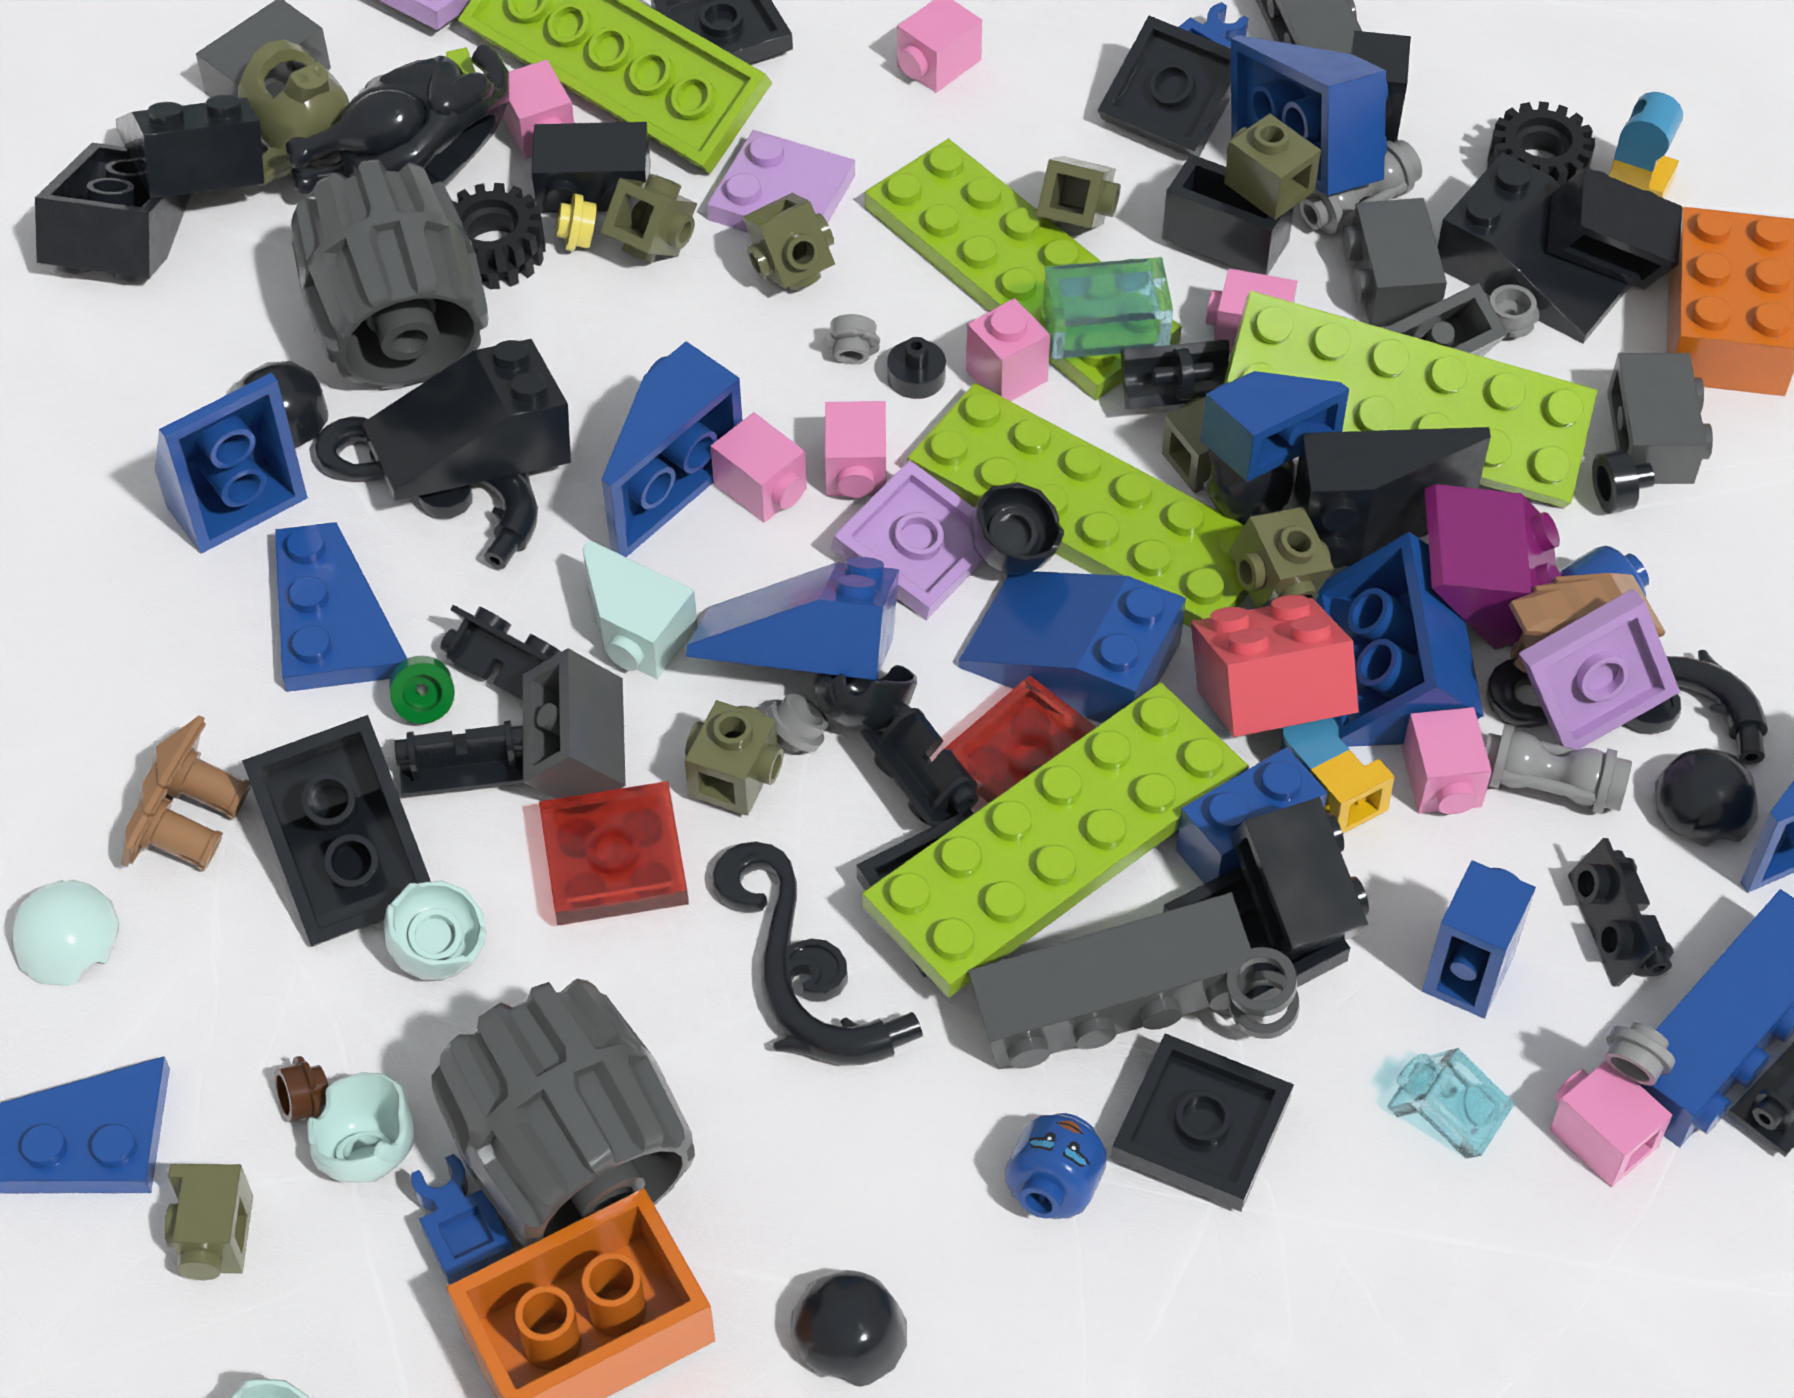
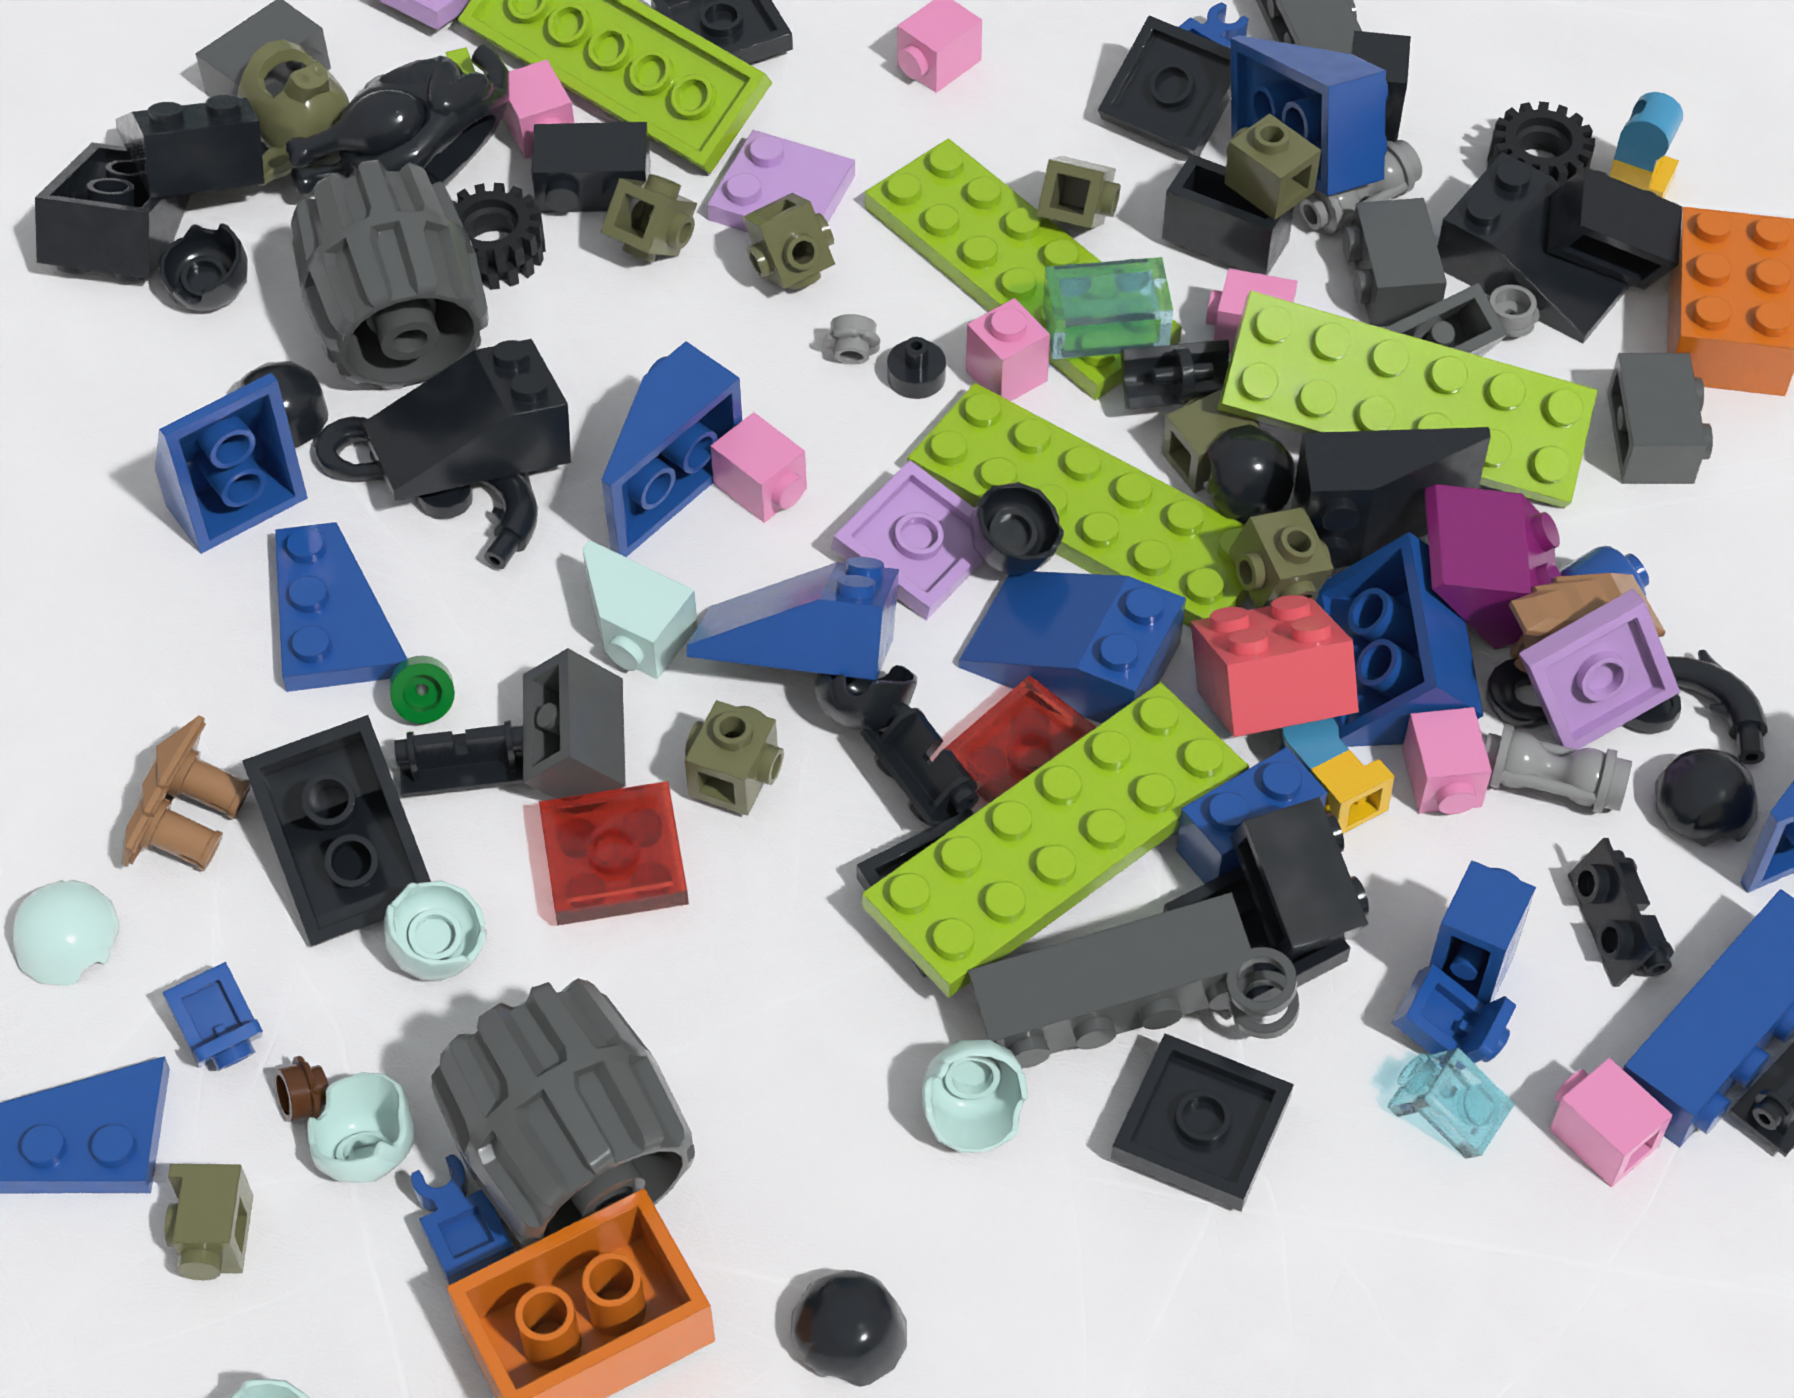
(204, 268): none -> black hair
(214, 1018): none -> blue bracket
(484, 641): black hinge -> none
(576, 222): light yellow plate -> none
(798, 723): light grey plate -> none
(819, 958): black plant -> none
(855, 448): bright pink brick -> none
(974, 1095): none -> light aqua hair
(1056, 1164): blue head -> none
(1262, 417): blue slope -> none
(1446, 1017): none -> blue bracket
(1619, 480): black tile -> none
(1639, 1053): light grey plate -> none

